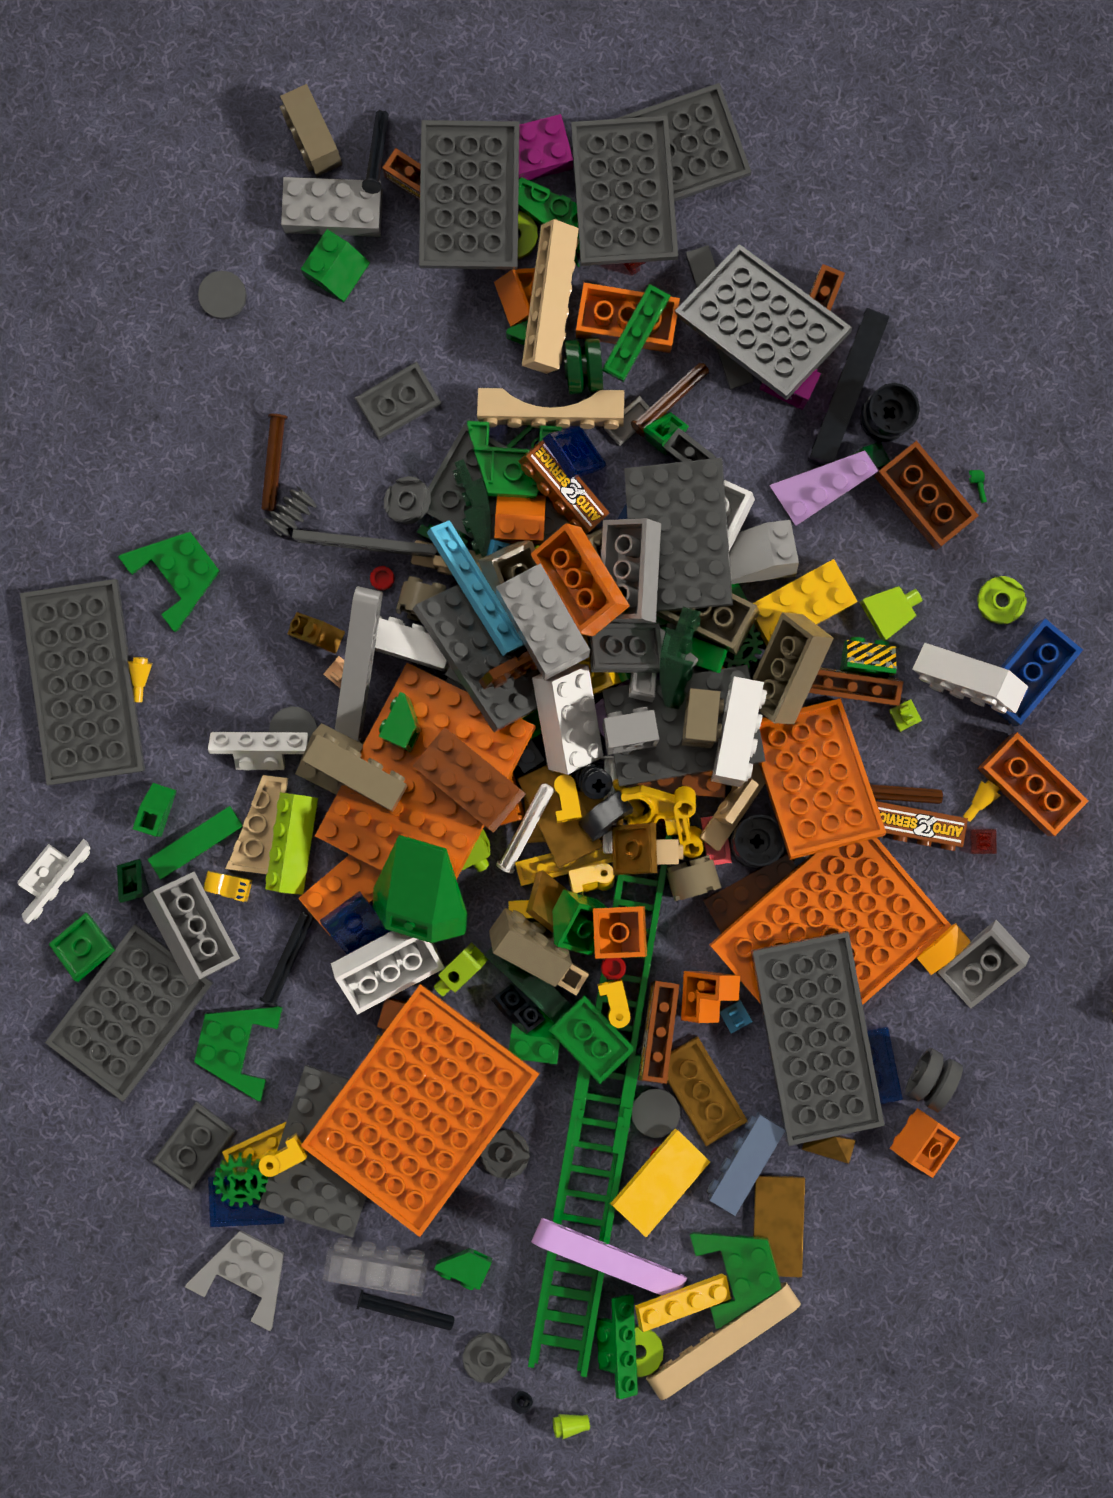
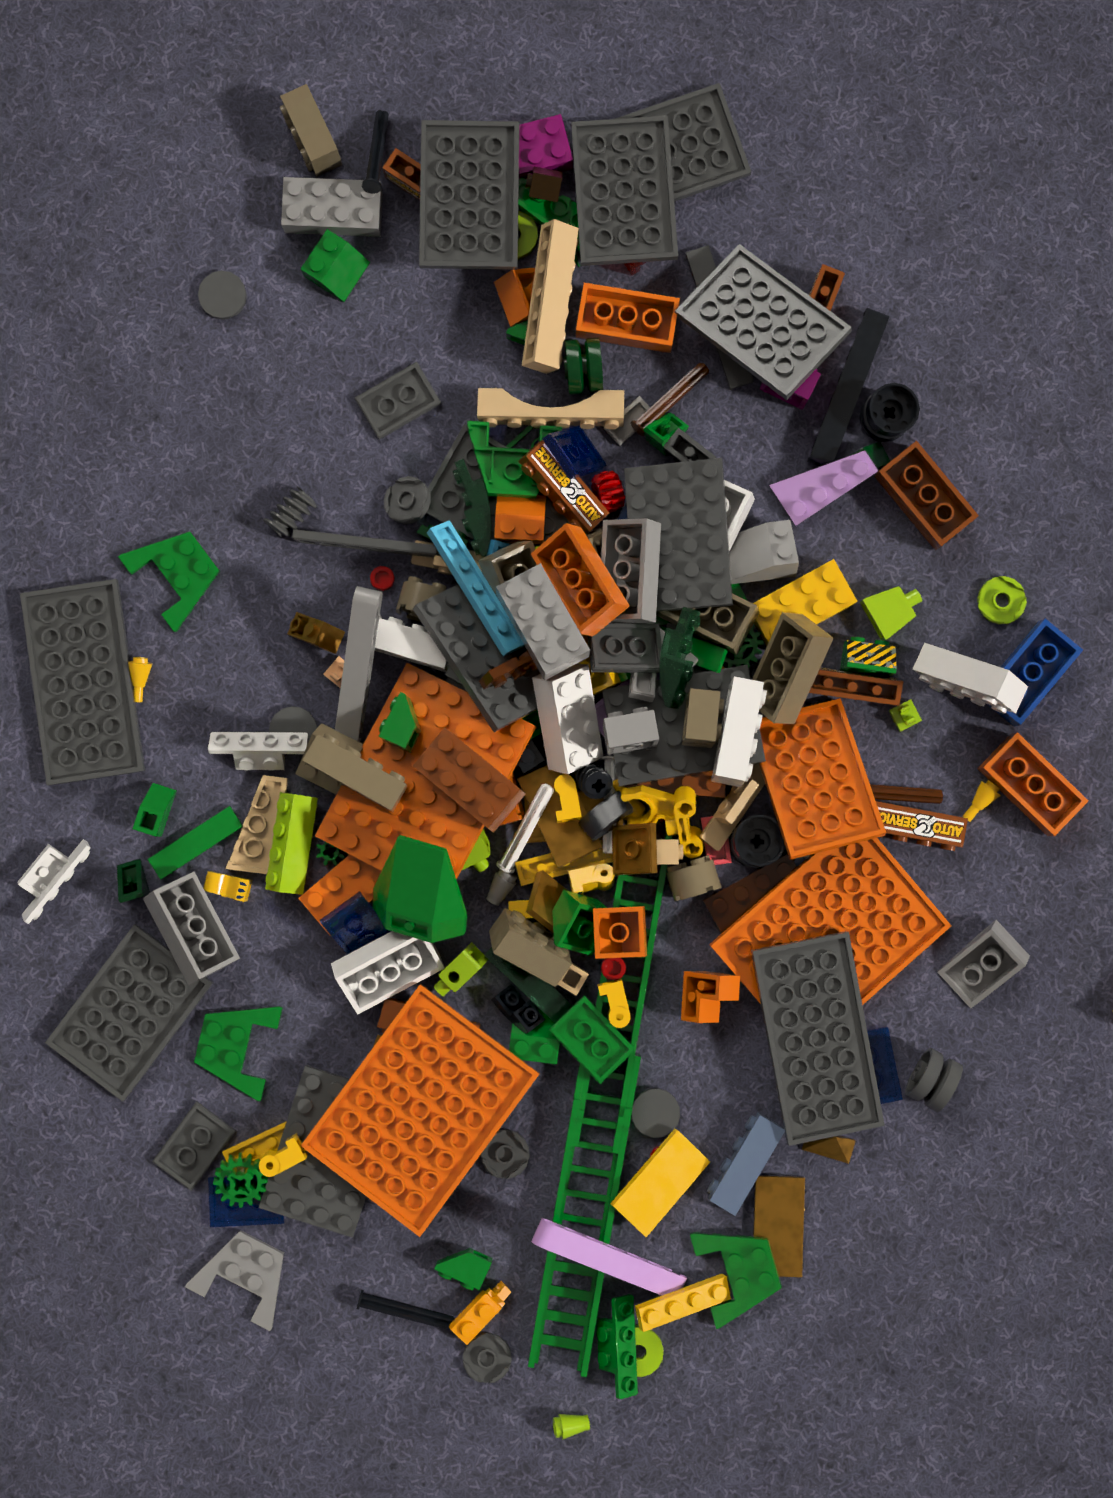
(81, 947): green tile -> none
(273, 461): reddish brown axle -> none
(287, 959): black axle -> none
(337, 854): none -> green gear
(376, 1267): clear brick -> none
(479, 1312): none -> light orange hinge
(501, 886): none -> light grey cone
(526, 1405): black hinge -> none
(544, 184): none -> dark brown brick
(608, 490): none -> red gear
(636, 333): green tile -> none
(658, 1032): dark orange brick -> none
(703, 1092): pearl gold tile -> none
(722, 1343): tan beam -> none
(735, 1016): dark azure tile -> none
(924, 1143): orange slope -> none
(944, 949): light orange slope -> none
(978, 477): green hand -> none
(983, 841): clear red tile -> none

